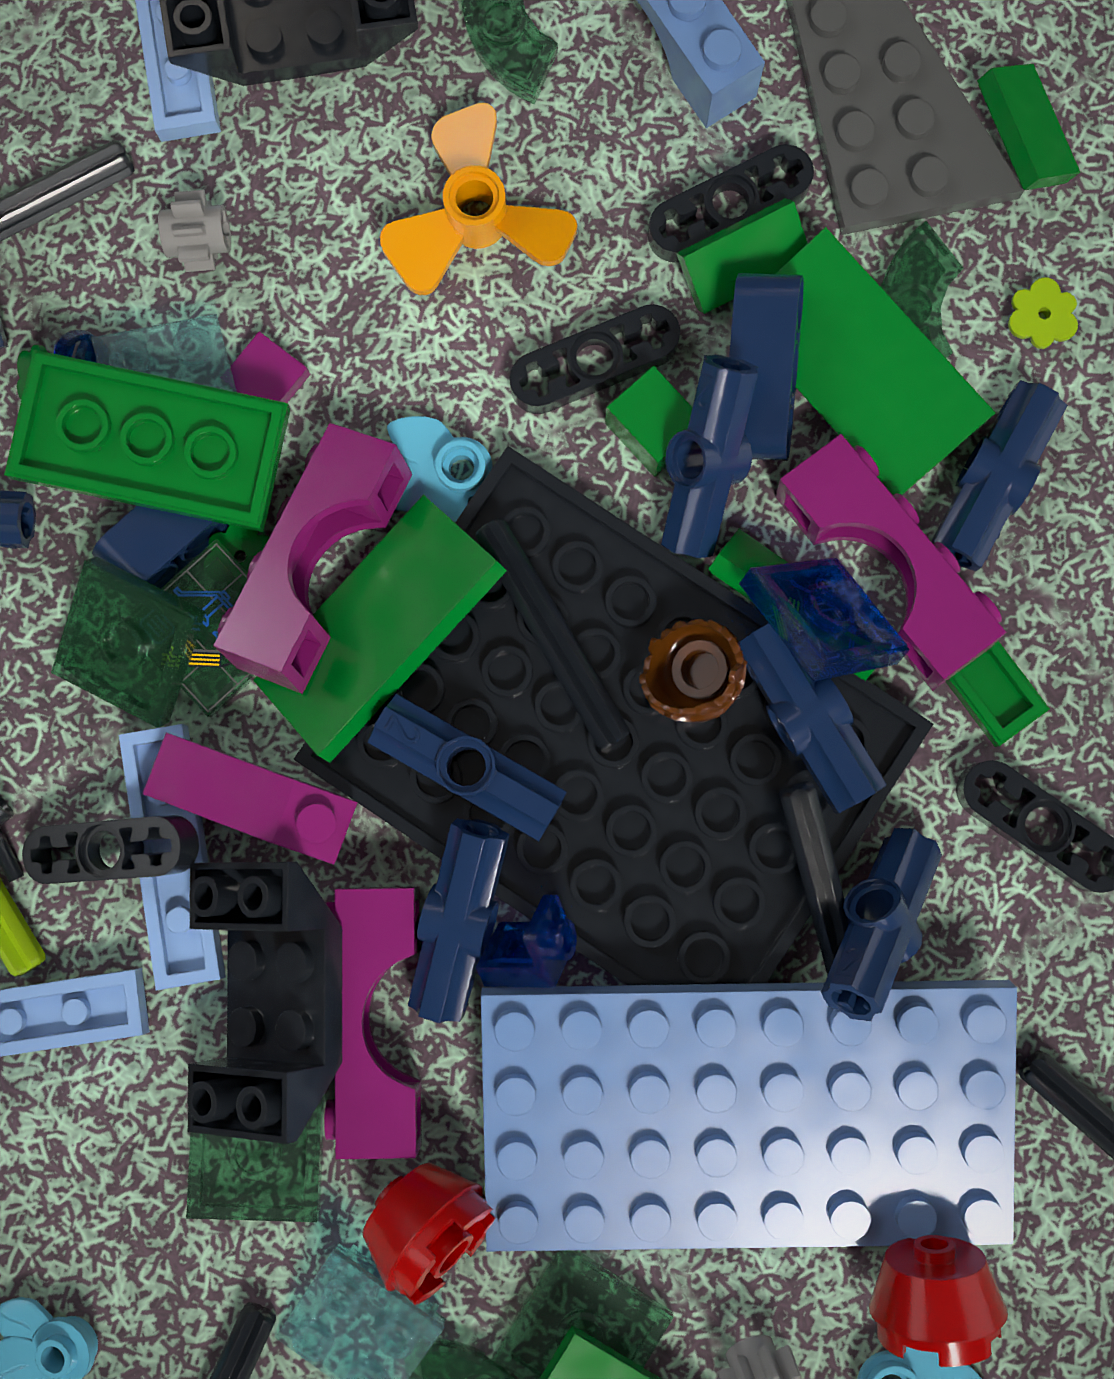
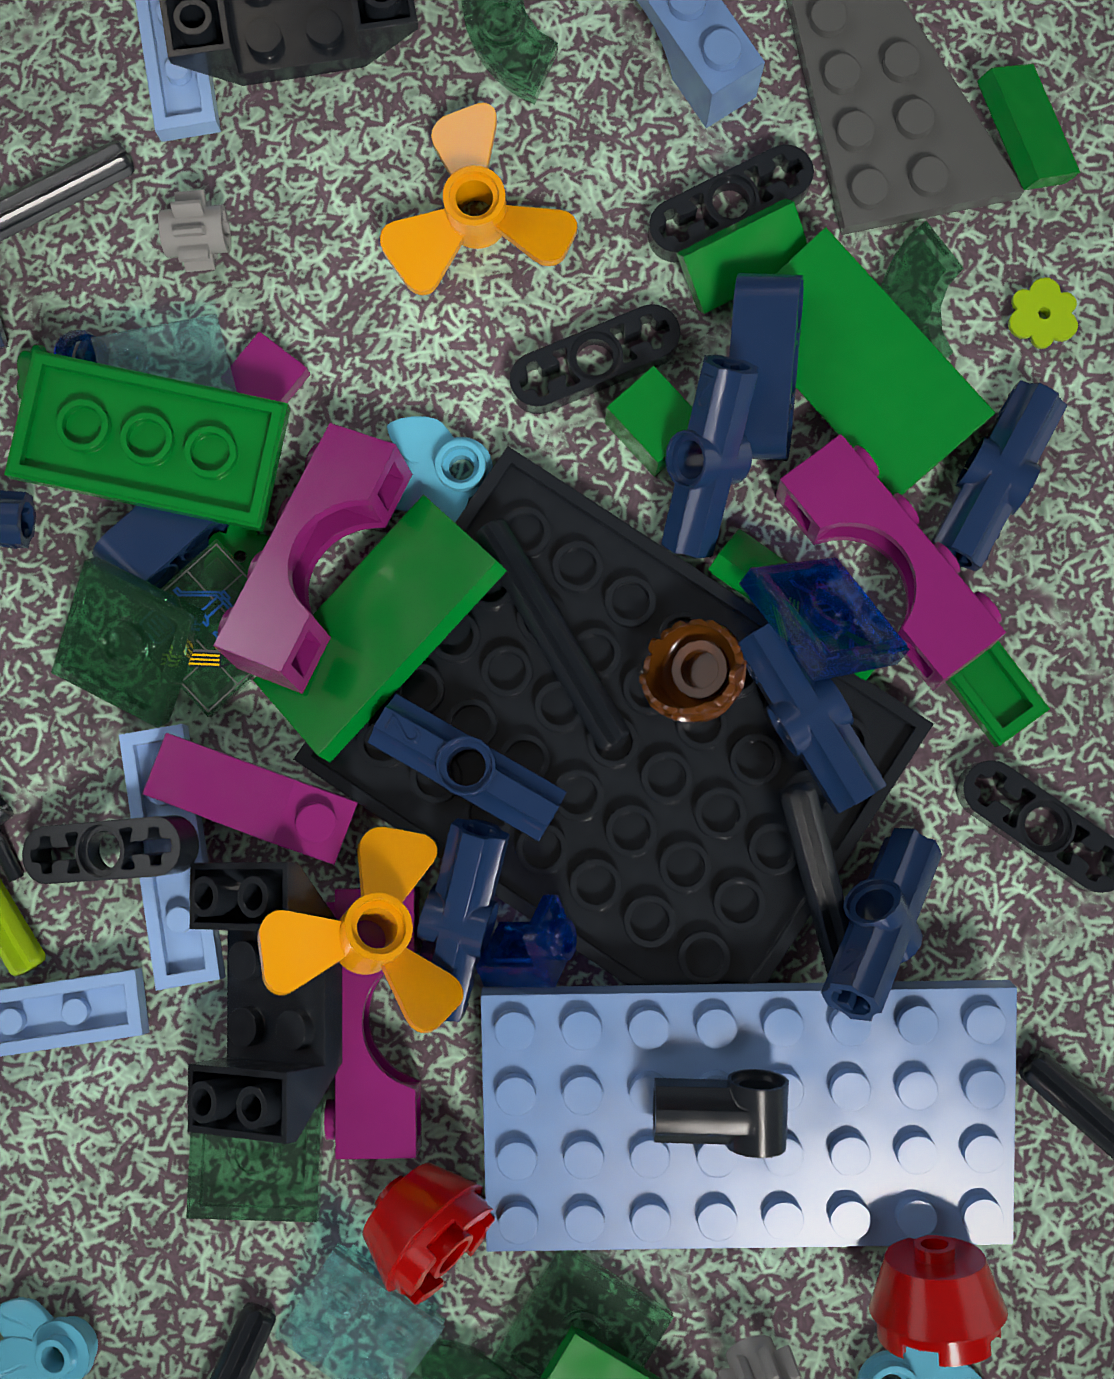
(302, 946): none -> light orange piece
(742, 1112): none -> black piece

